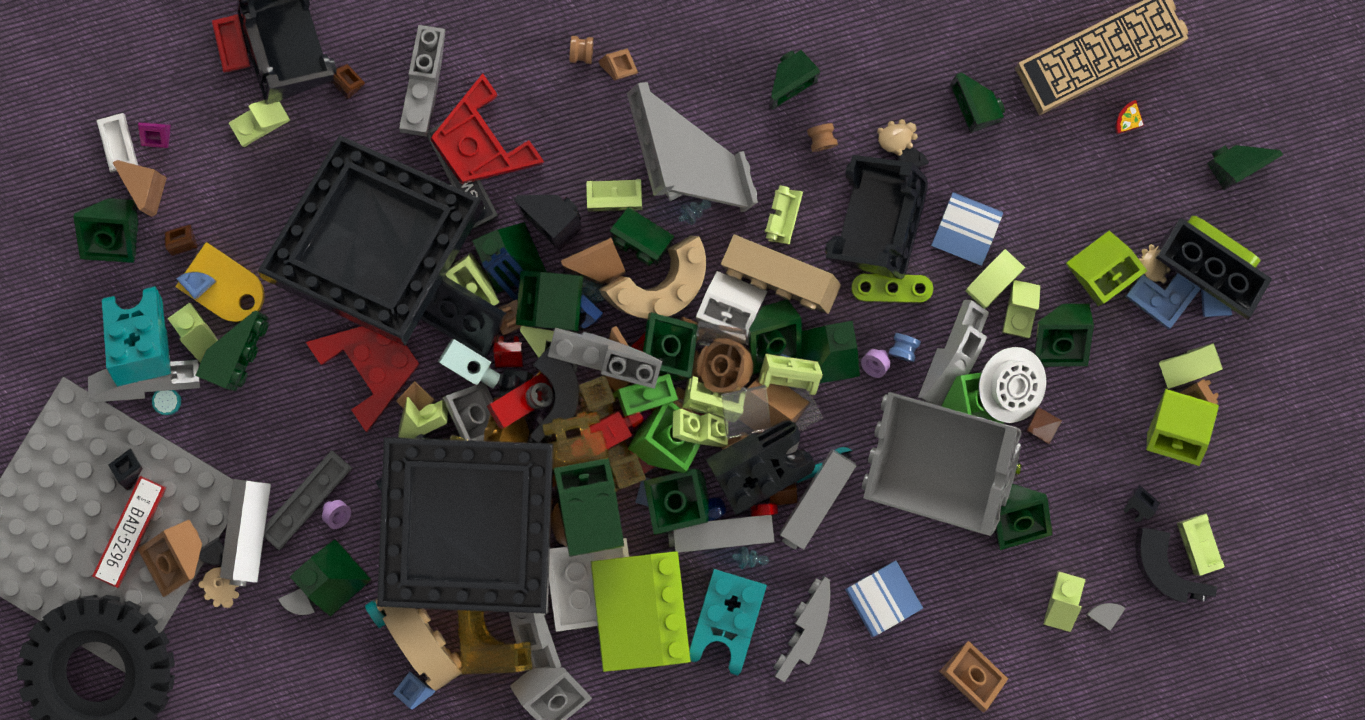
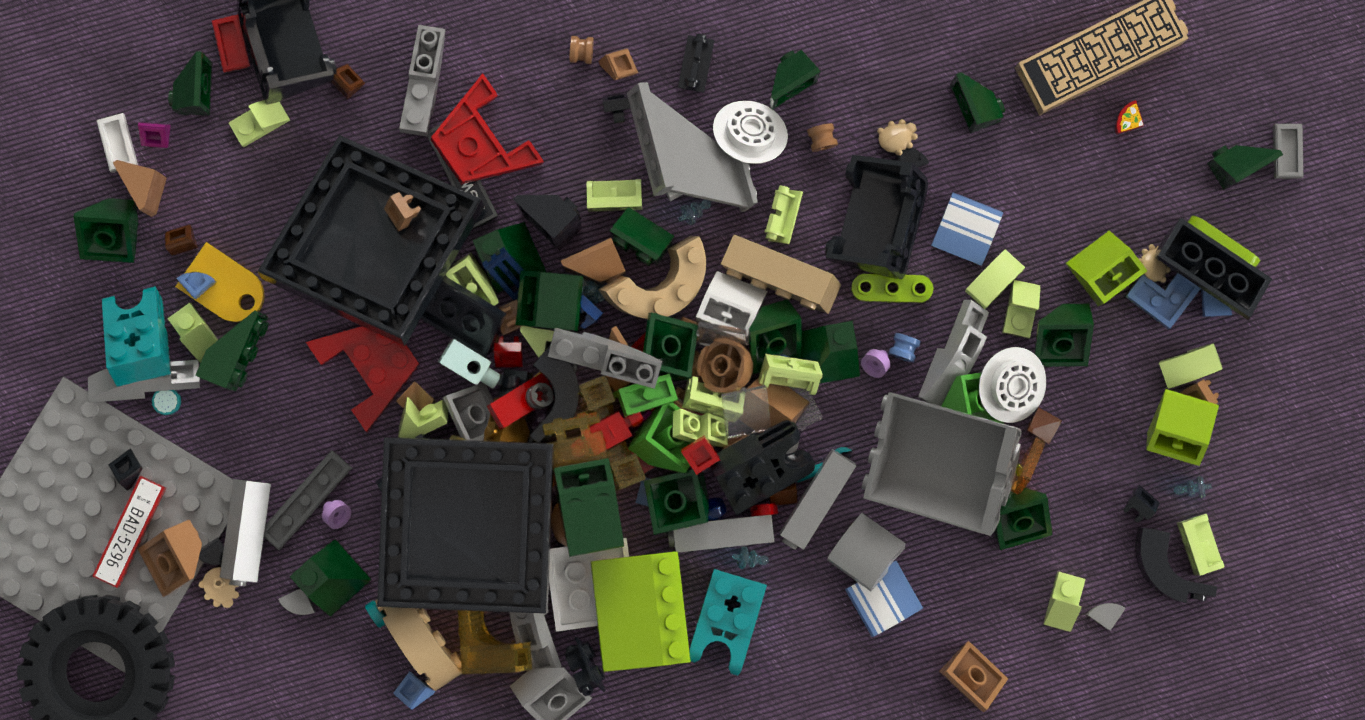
(193, 87): none -> dark green slope
(399, 211): none -> medium nougat tile
(581, 658): none -> black hinge
(616, 104): none -> black tile
(696, 63): none -> black hinge
(700, 454): none -> red tile
(752, 124): none -> white wheel
(813, 620): light grey slope -> none
(866, 552): none -> light grey slope
(1027, 466): none -> clear orange tile
(1191, 488): none -> clear light blue hair
(1290, 141): none -> light grey tile

